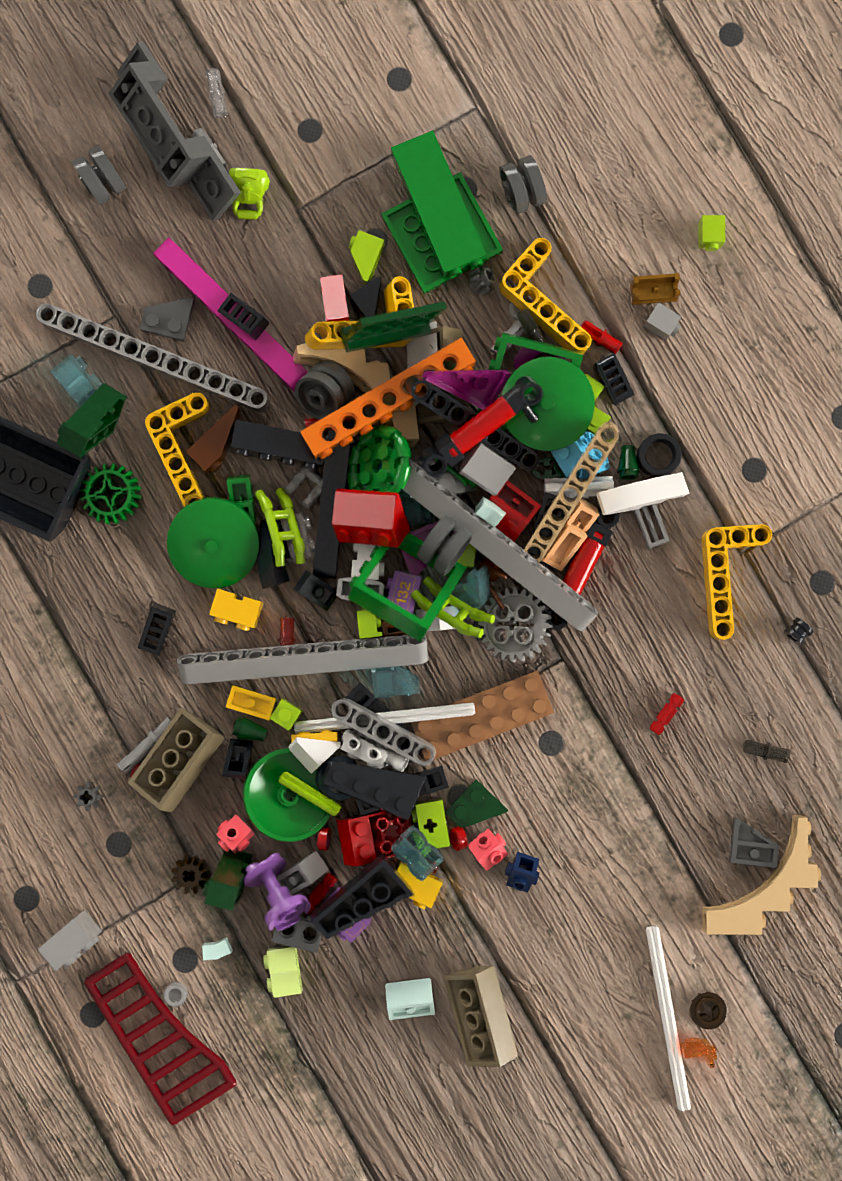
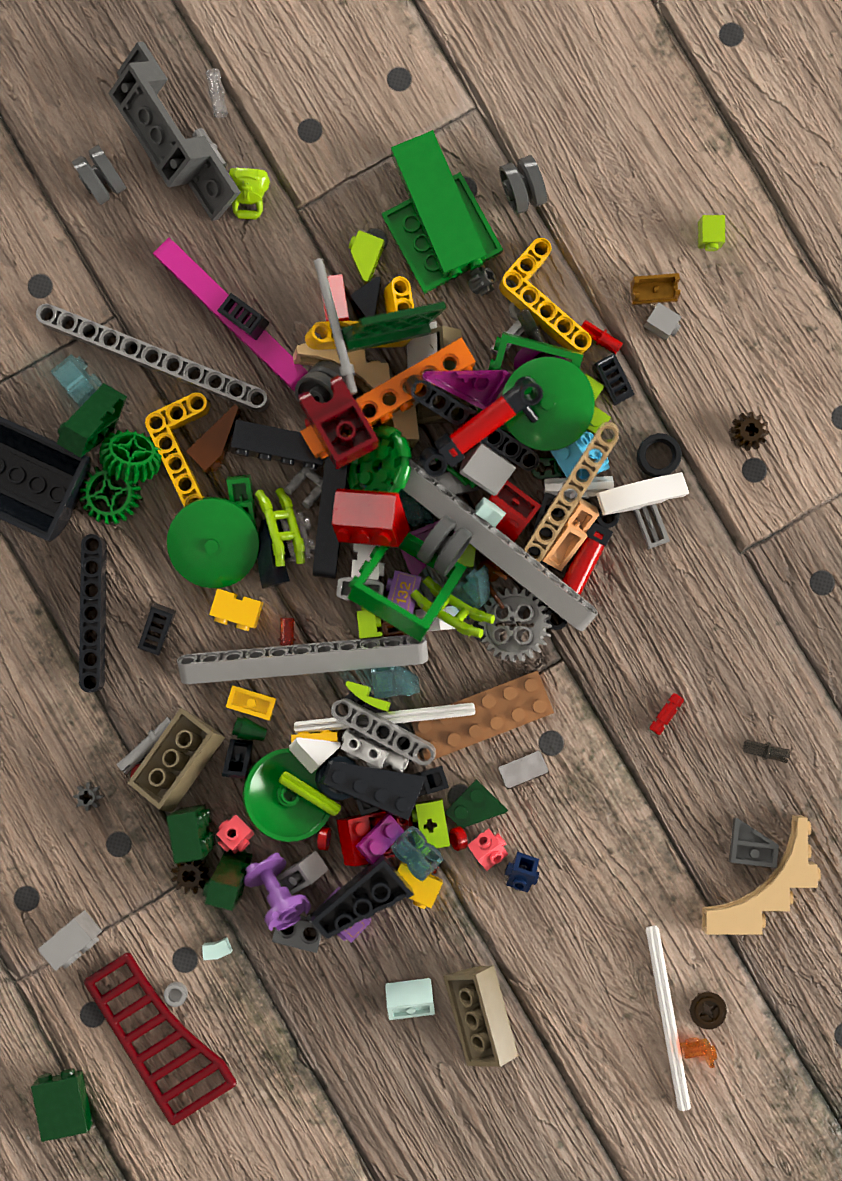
(61, 1105): none -> dark green brick
(97, 624): none -> black beam
(116, 458): none -> green gear
(168, 318): dark grey wing -> none
(190, 833): none -> dark green brick
(284, 971): yellowish green brick -> none
(286, 714): lime brick -> none
(316, 590): black slope -> none
(321, 890): red axle -> none
(336, 417): none -> dark red brick
(346, 369): none -> light grey bar
(363, 693): none -> lime slope
(379, 838): none -> magenta plate
(523, 769): none -> slope
(628, 464): dark green cone -> none
(722, 572): yellow beam -> none
(754, 426): none -> dark brown gear
(798, 631): black wheel -> none

